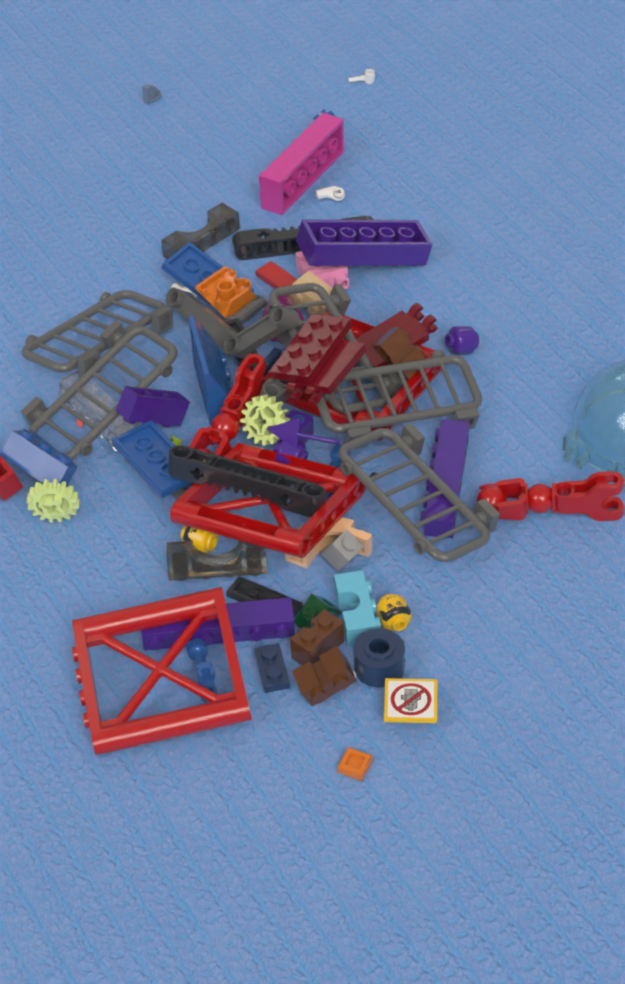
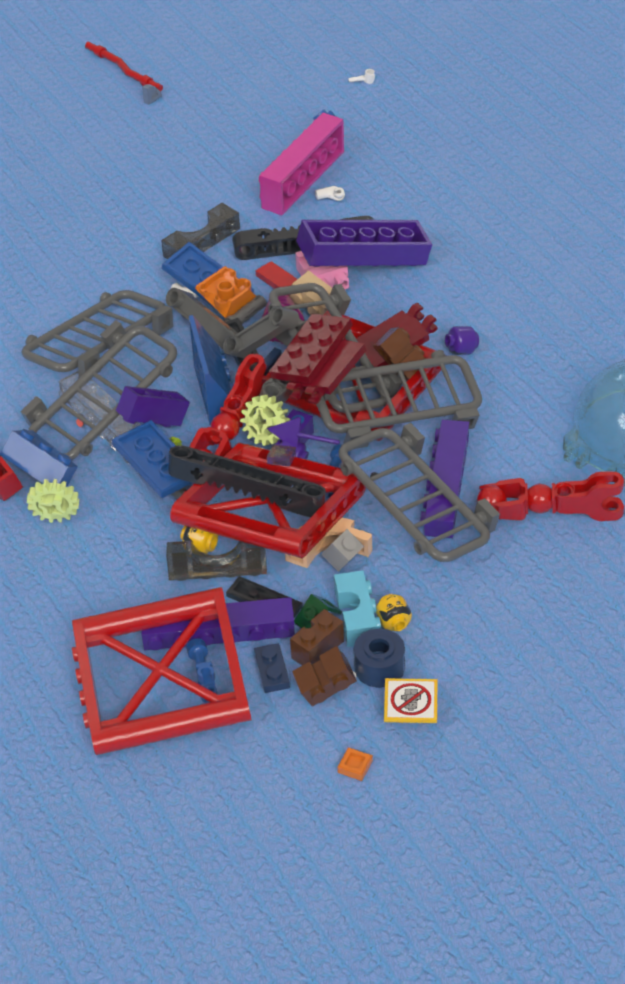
(102, 52): none -> red bar
(281, 455): none -> clear purple tile

